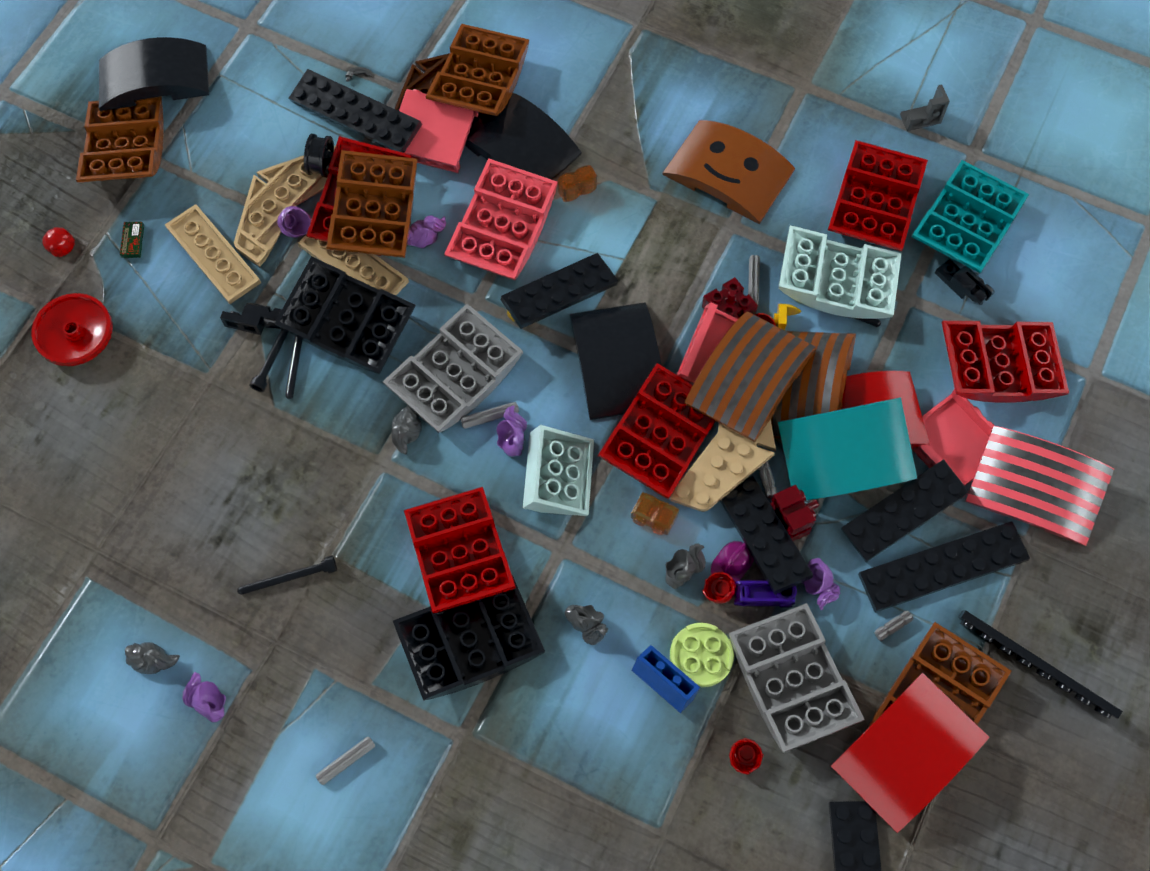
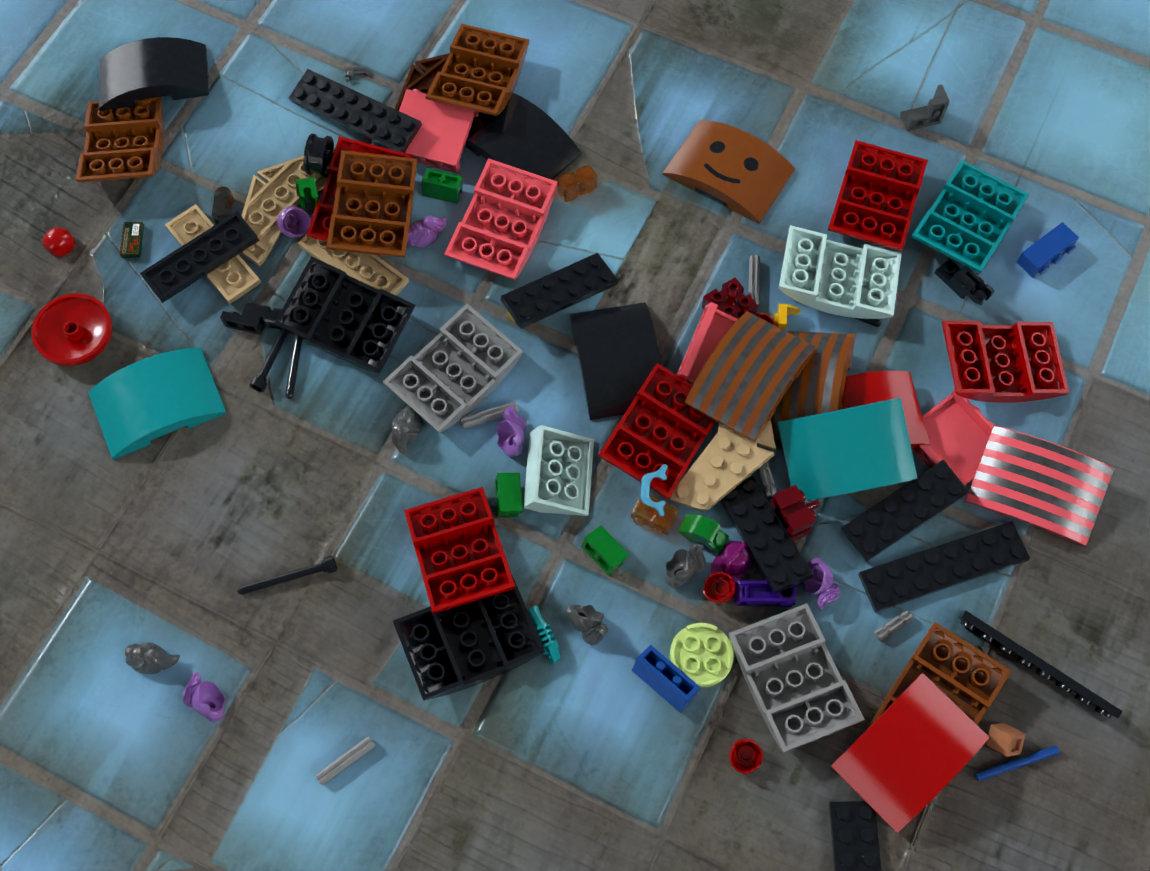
(155, 399): none -> teal slope
(199, 257): none -> black plate
(222, 204): none -> clear smoke leg
(307, 190): none -> green hinge
(442, 186): none -> green hinge
(508, 495): none -> green hinge
(546, 635): none -> teal hinge
(604, 550): none -> green hinge
(645, 488): none -> medium azure helmet
(703, 530): none -> green brick
(1005, 739): none -> nougat panel
(1016, 763): none -> blue bar
(1048, 250): none -> blue brick

